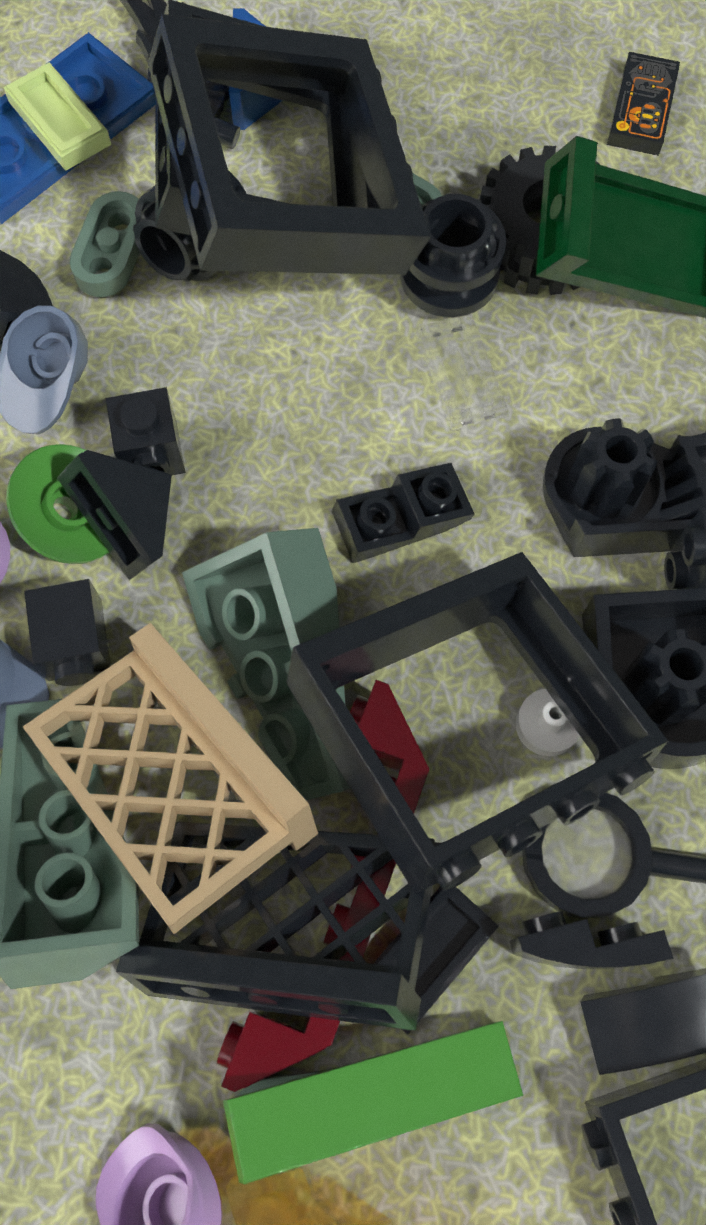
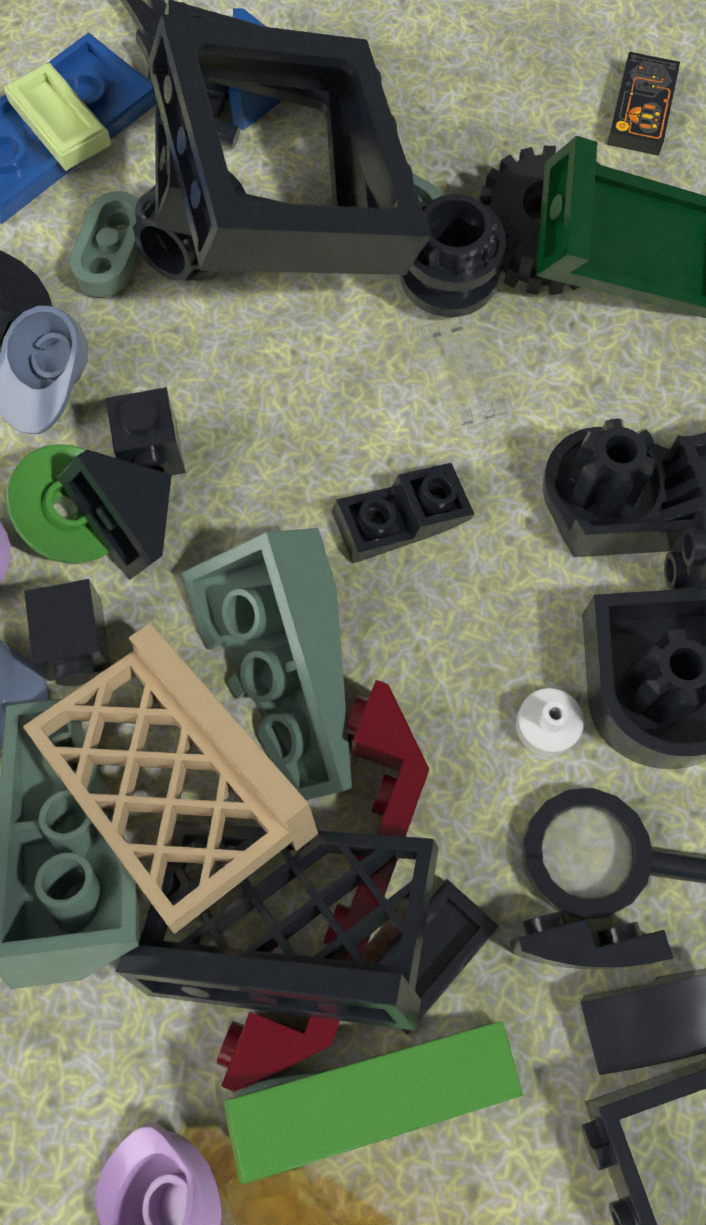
(558, 654): black piece -> none

